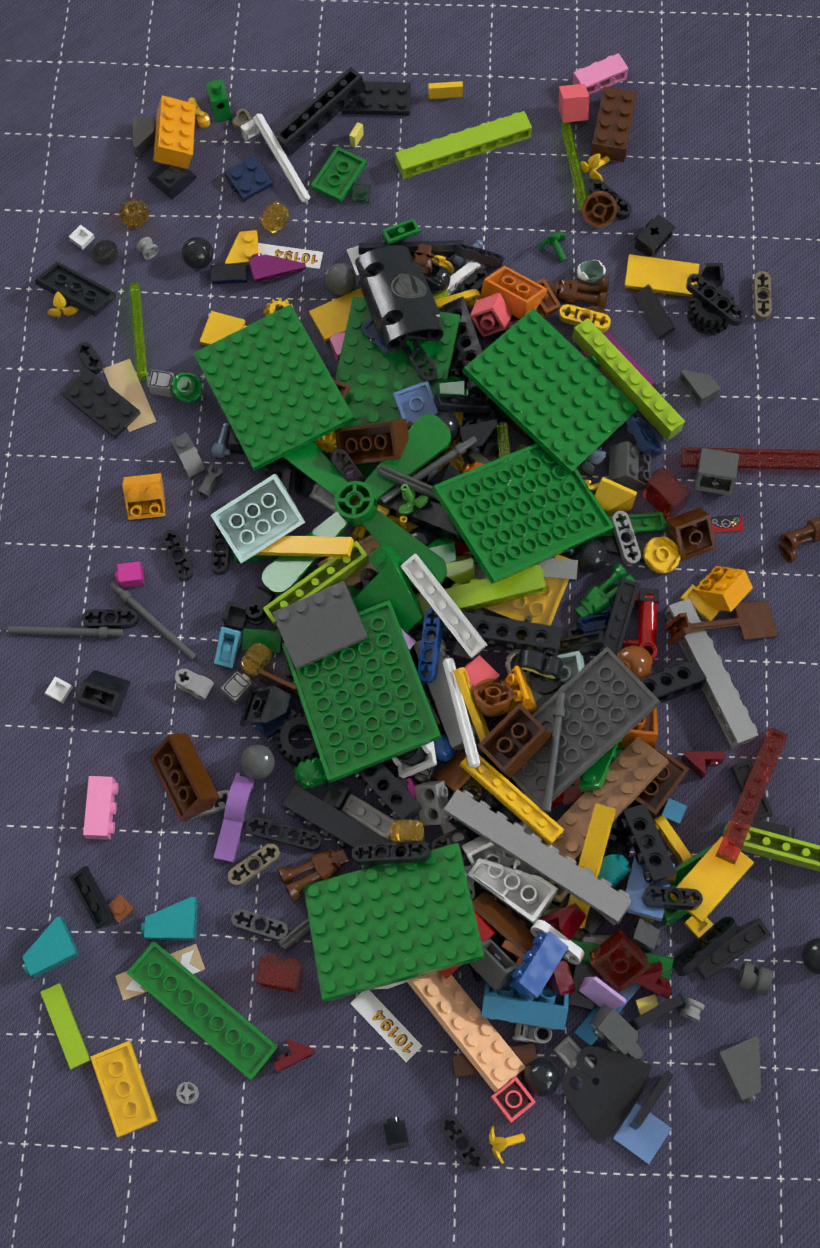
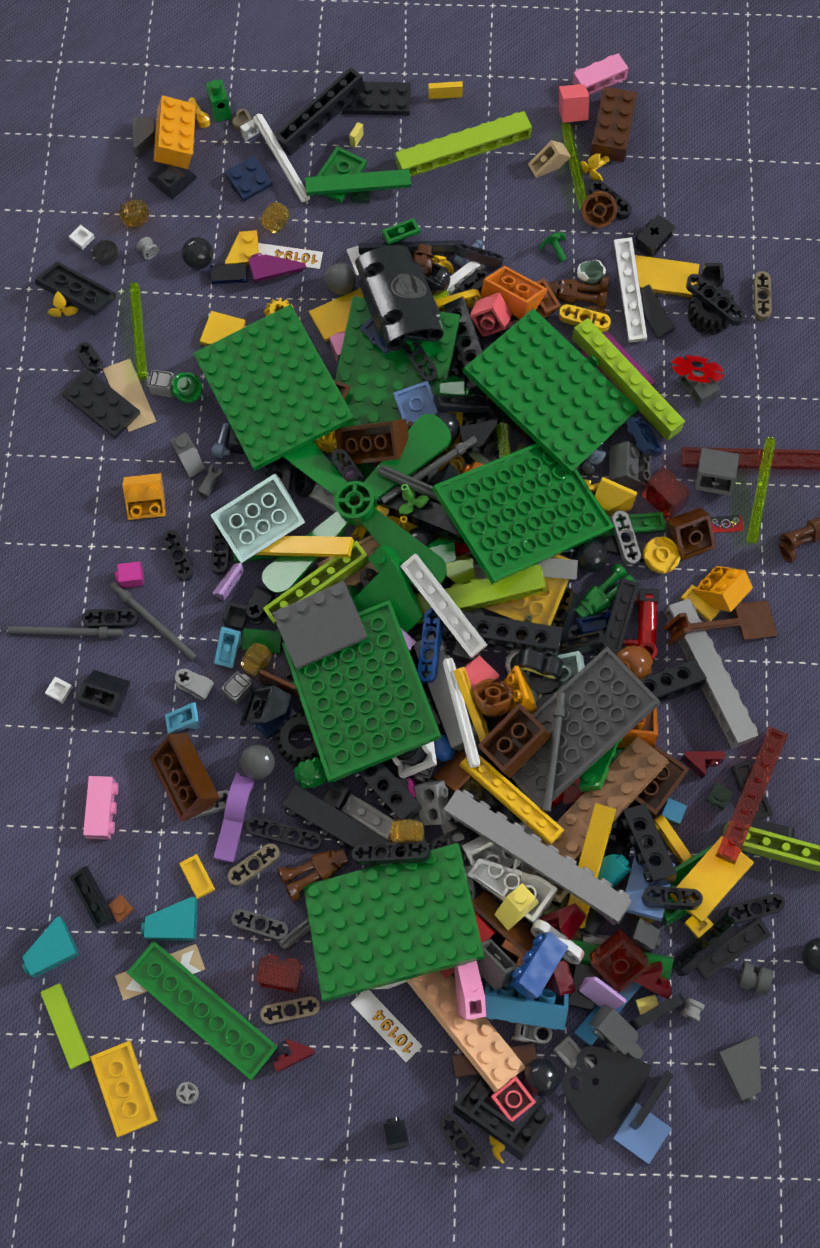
(182, 718): none -> medium azure slope
(197, 876): none -> yellow tile
(228, 581): none -> lavender slope
(273, 1007): none -> dark tan beam
(358, 182): none -> green tile
(469, 991): none -> bright pink slope
(516, 906): none -> light yellow slope
(517, 1139): none -> black wedge
(549, 159): none -> tan slope
(567, 603): none -> black beam
(630, 290): none -> white plate
(687, 368): none -> red piece
(720, 796): none -> clear green plate
(761, 490): none -> clear neon green axle
(768, 899): none -> black beam

